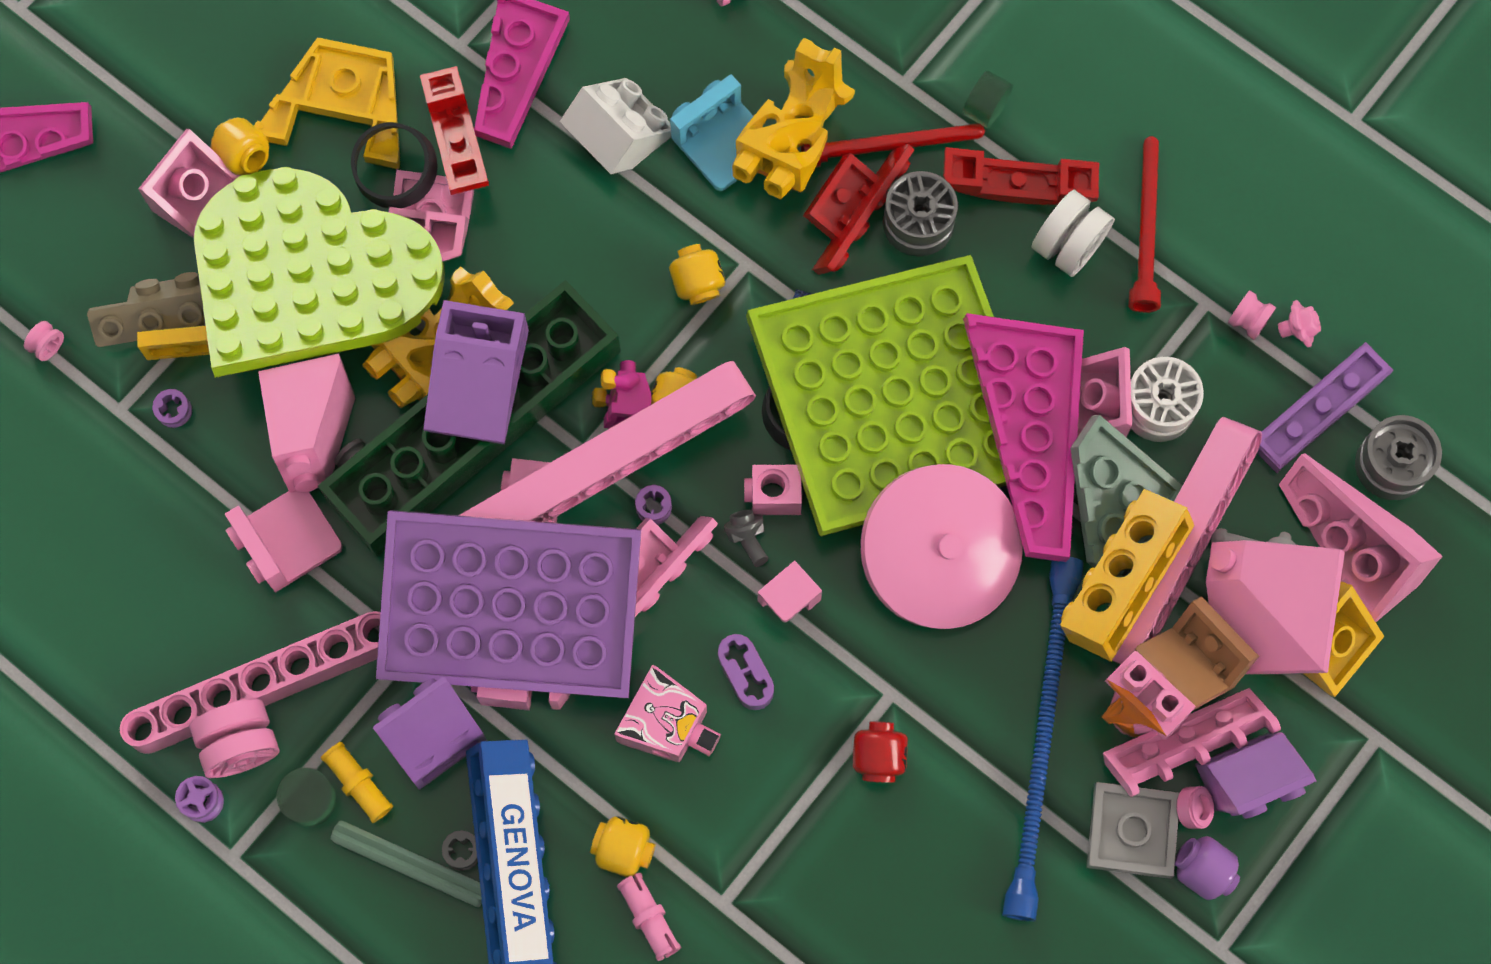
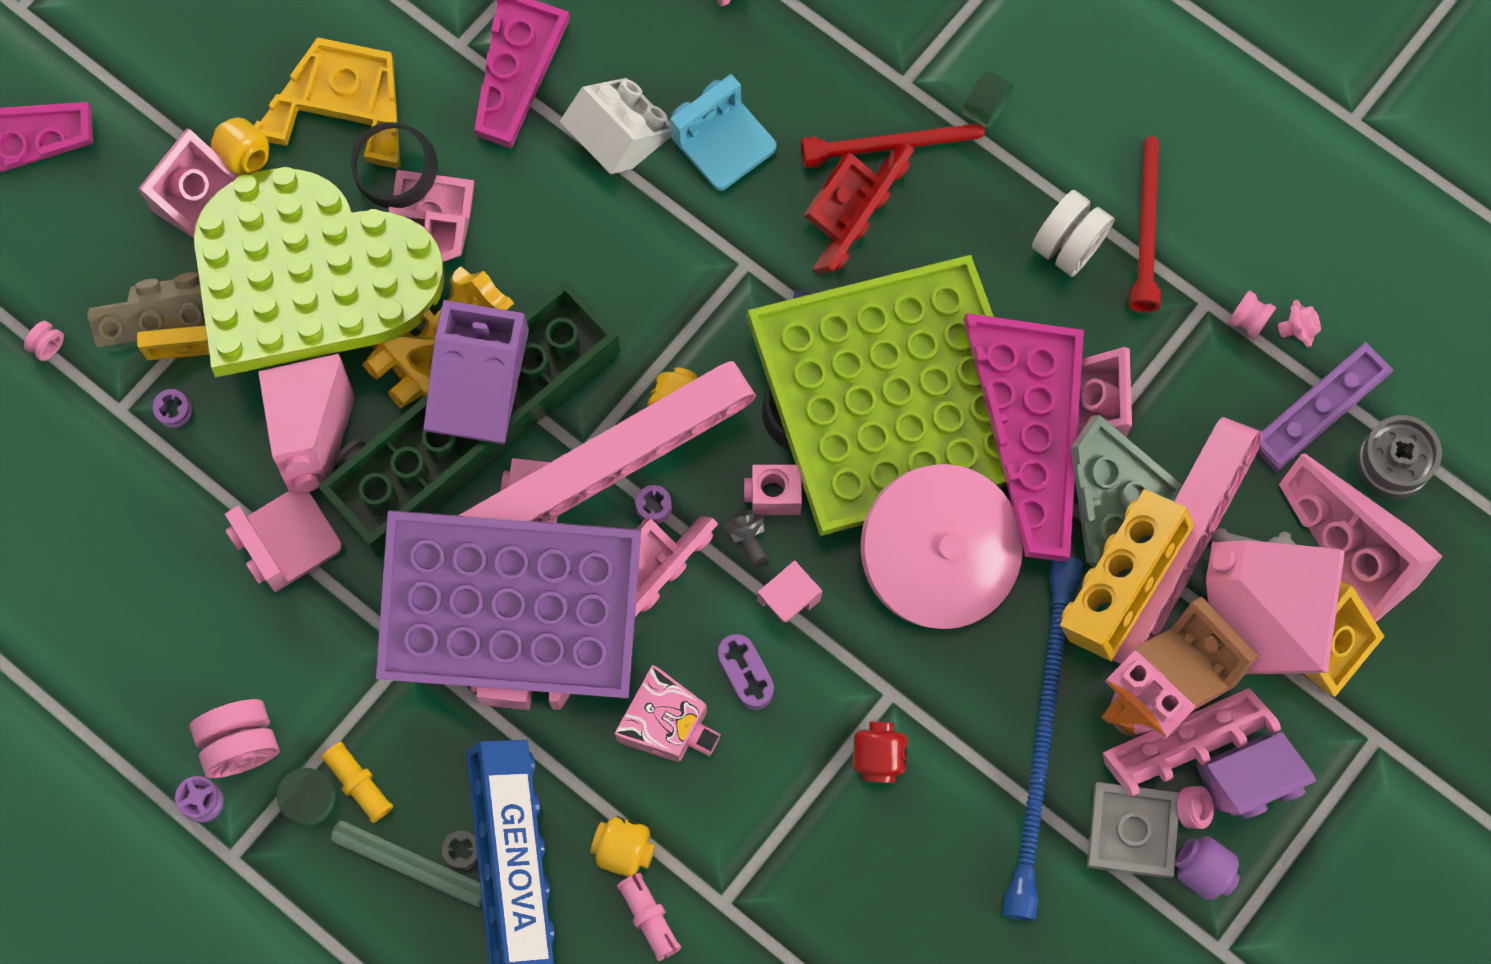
(240, 681): bright pink beam -> none
(429, 731): medium lavender slope -> none
(454, 130): slope -> none
(627, 395): dark pink piece -> none
(697, 274): yellow head -> none
(810, 102): yellow hips -> none
(920, 213): flat silver wheel -> none
(1019, 180): red slope -> none
(1164, 398): white wheel -> none

